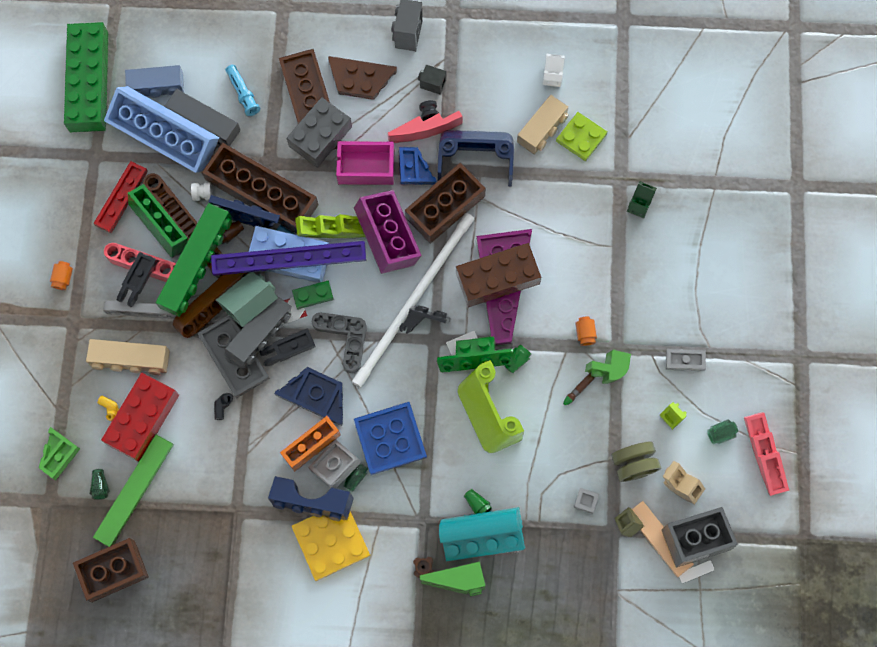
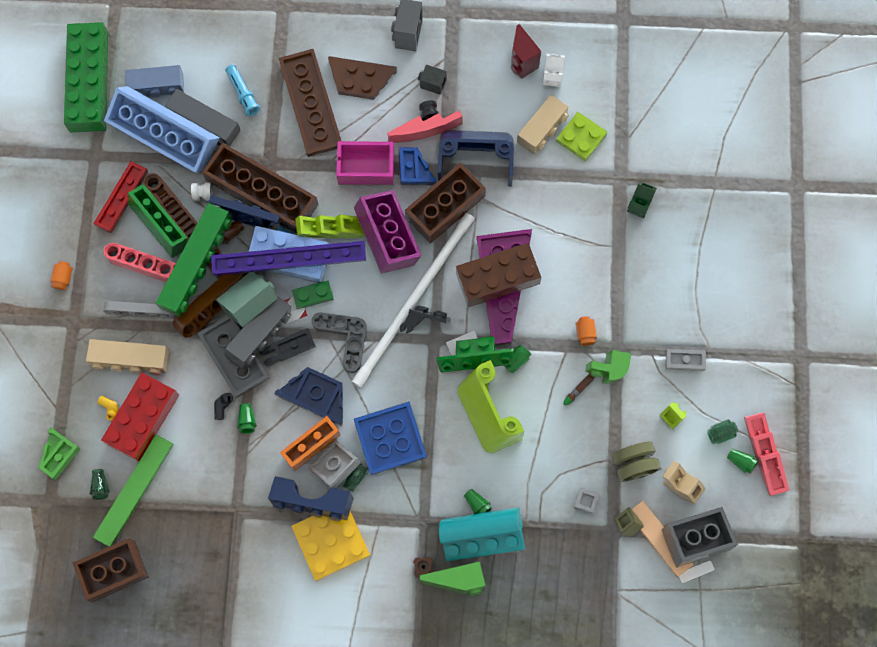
(137, 278): black hinge -> none
(246, 419): none -> green cone
(319, 132): dark grey brick -> none
(524, 53): none -> dark red slope
(742, 460): none -> green cone

